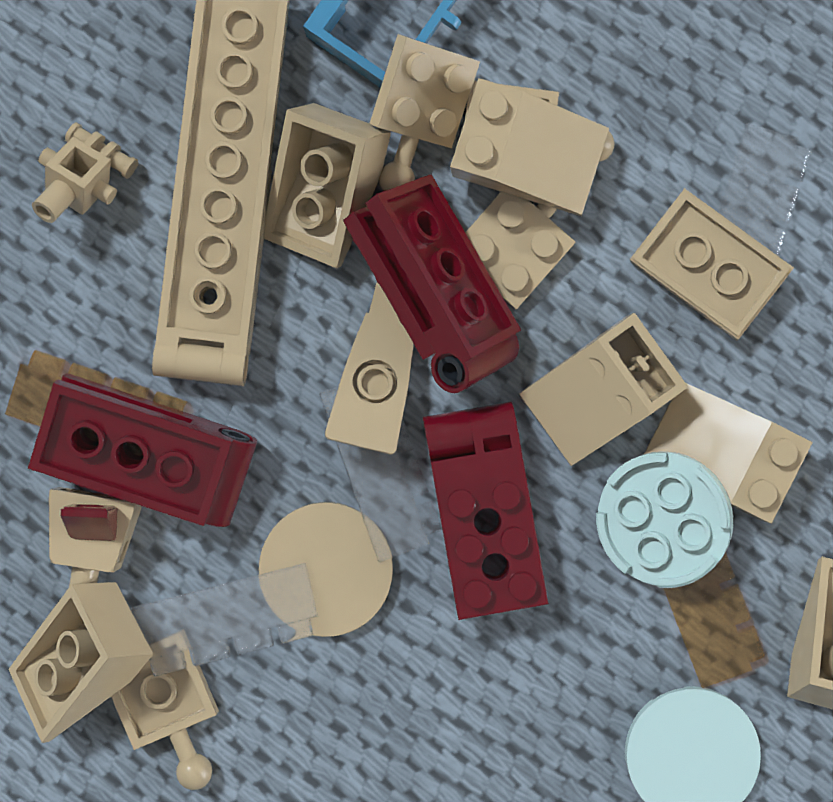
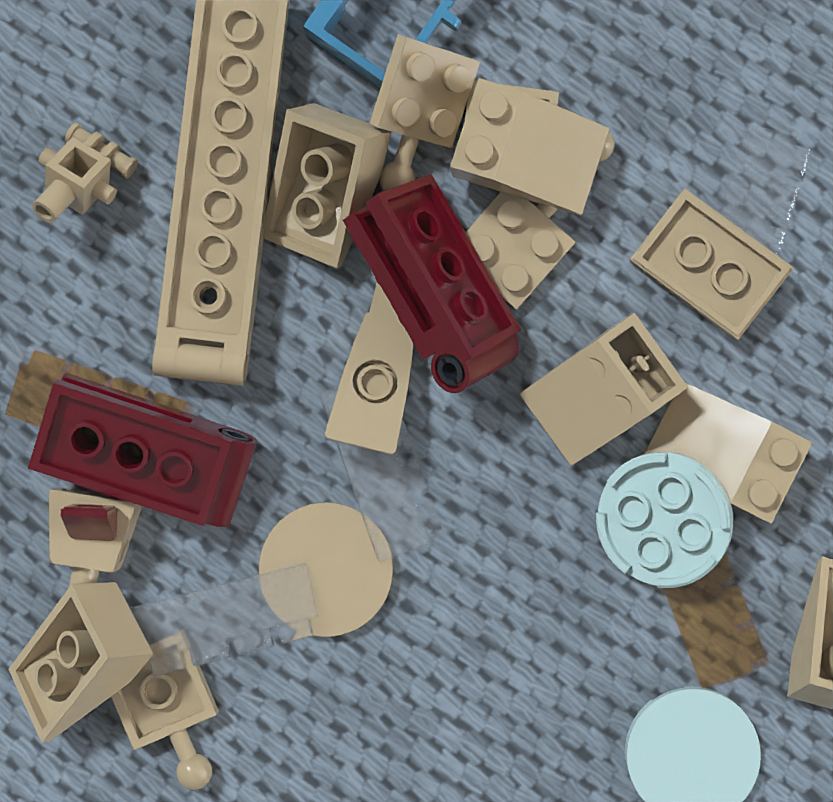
(479, 467): dark red hinge -> none

